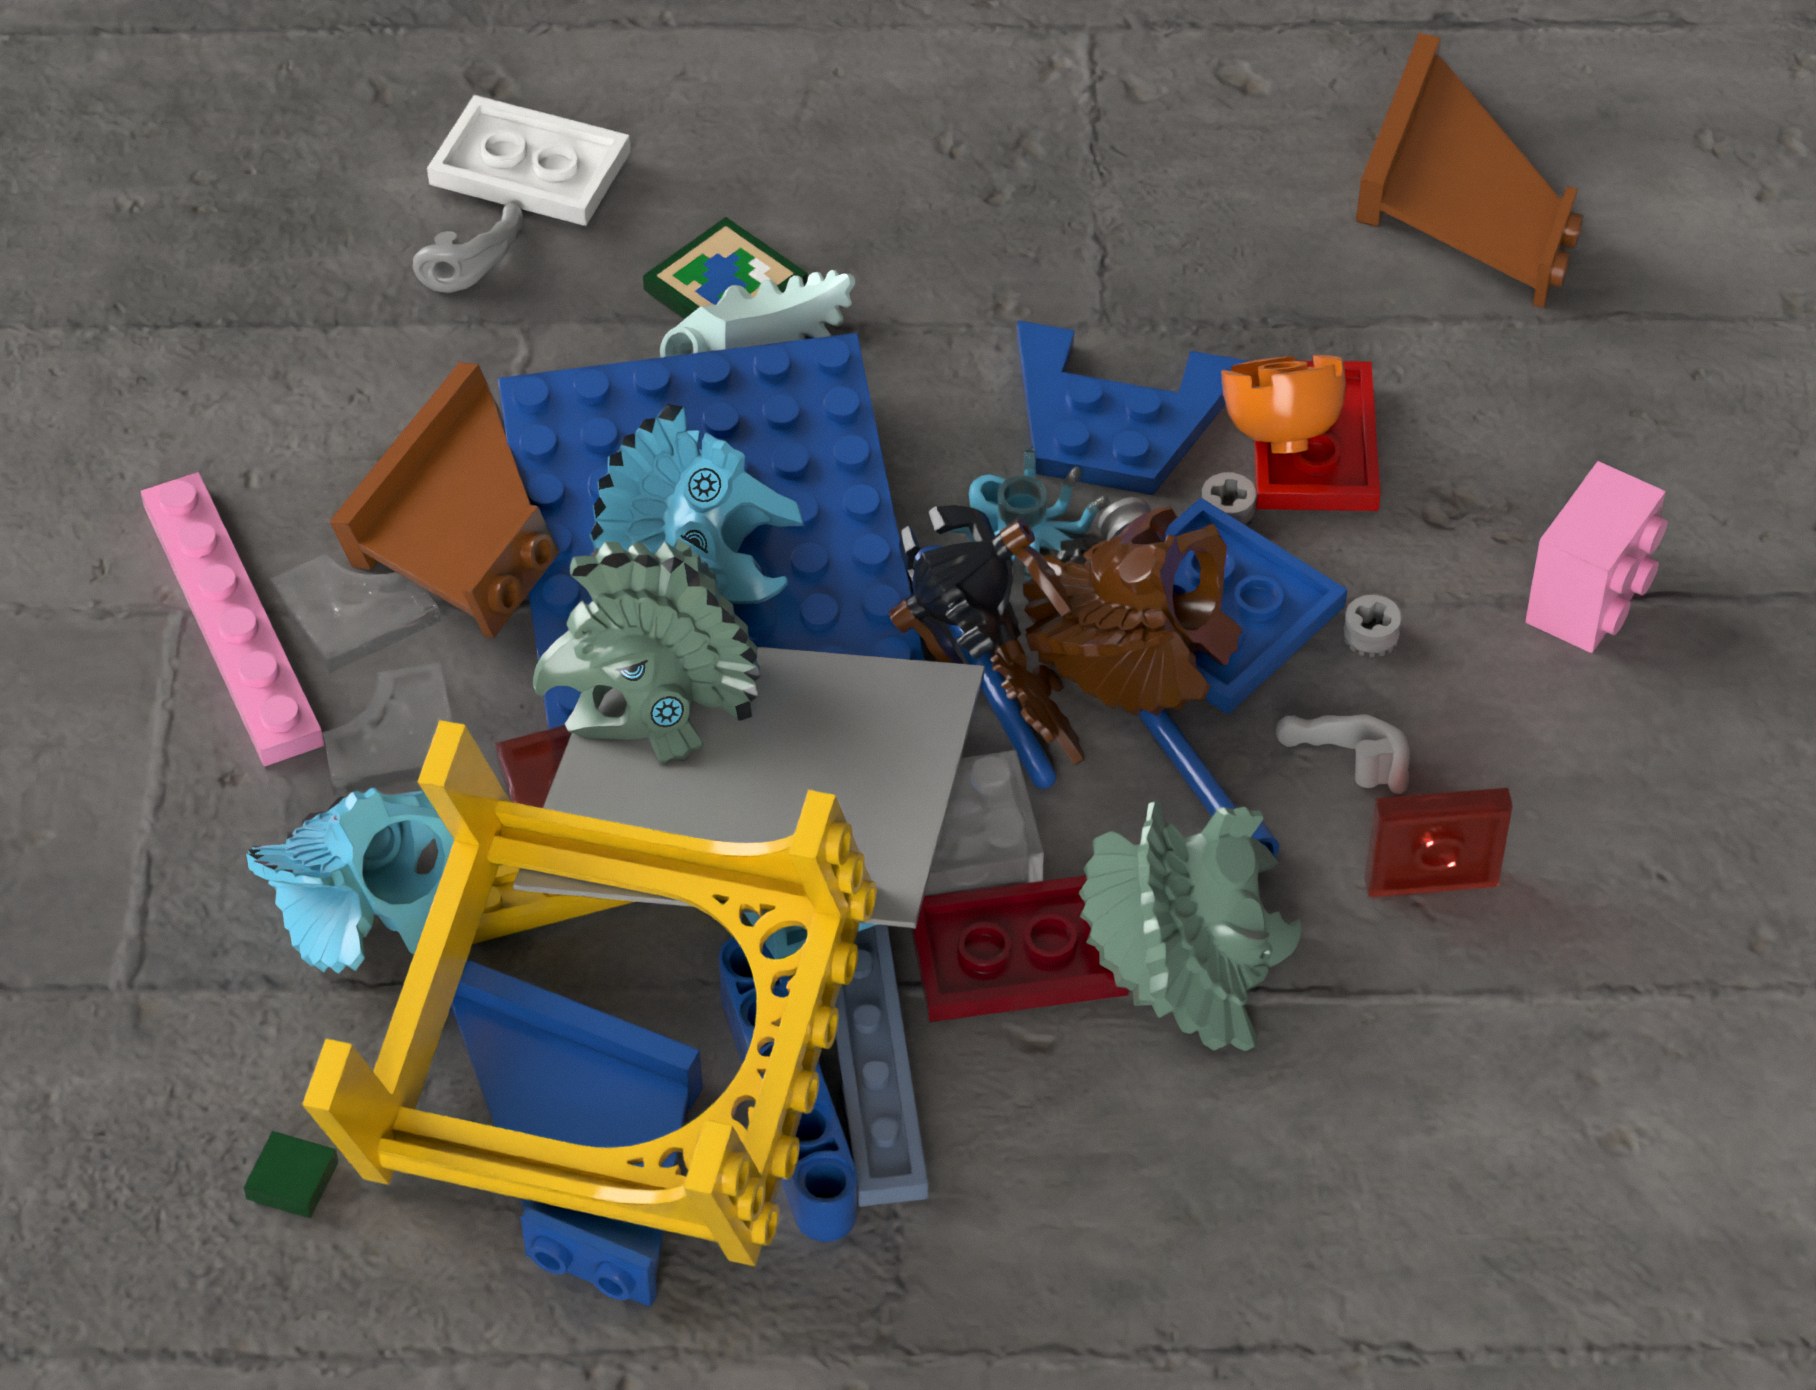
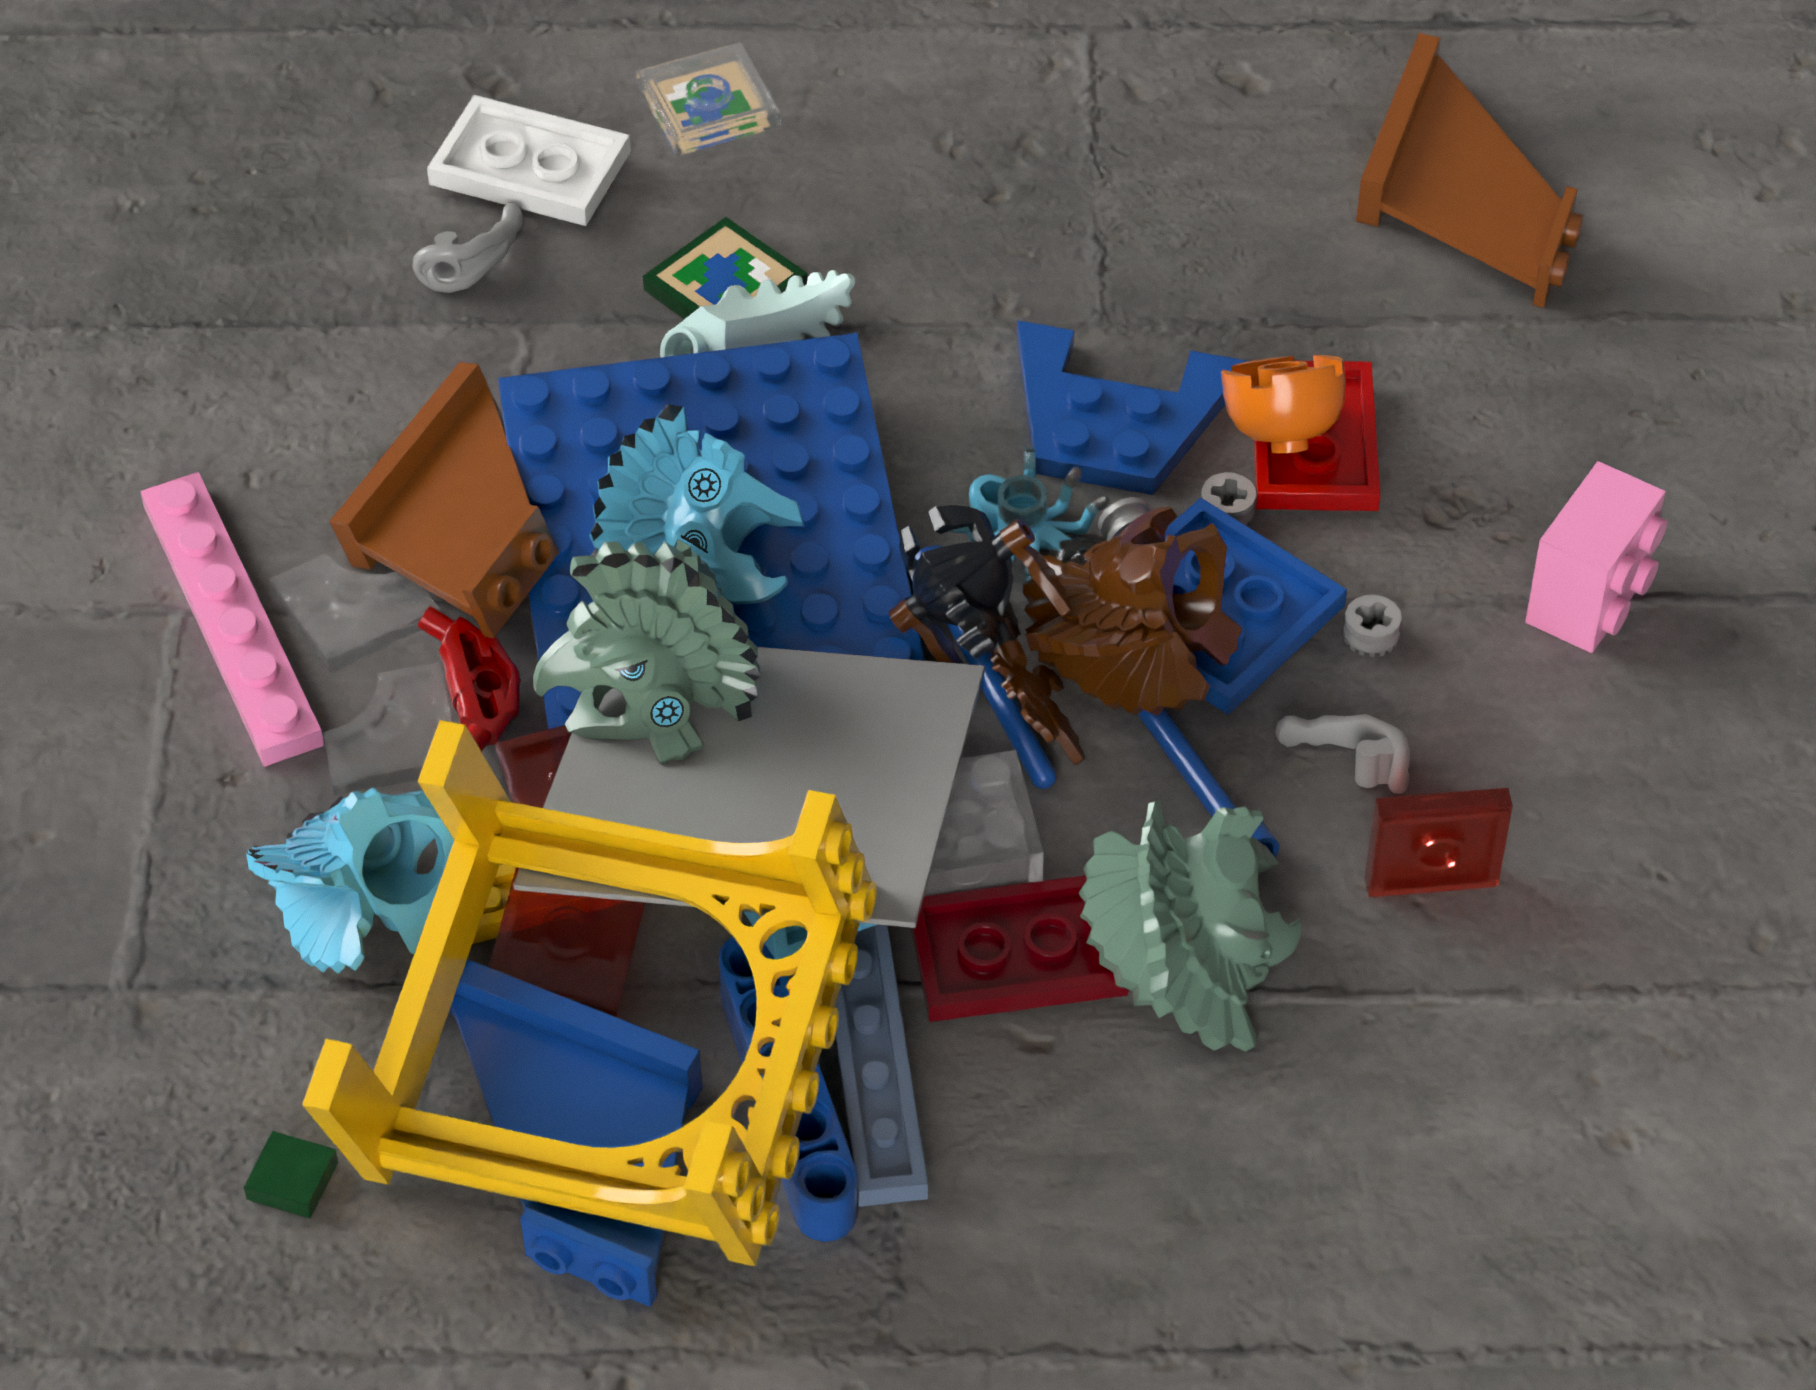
(477, 675): none -> red piece
(569, 945): none -> clear red tile
(708, 99): none -> clear tile

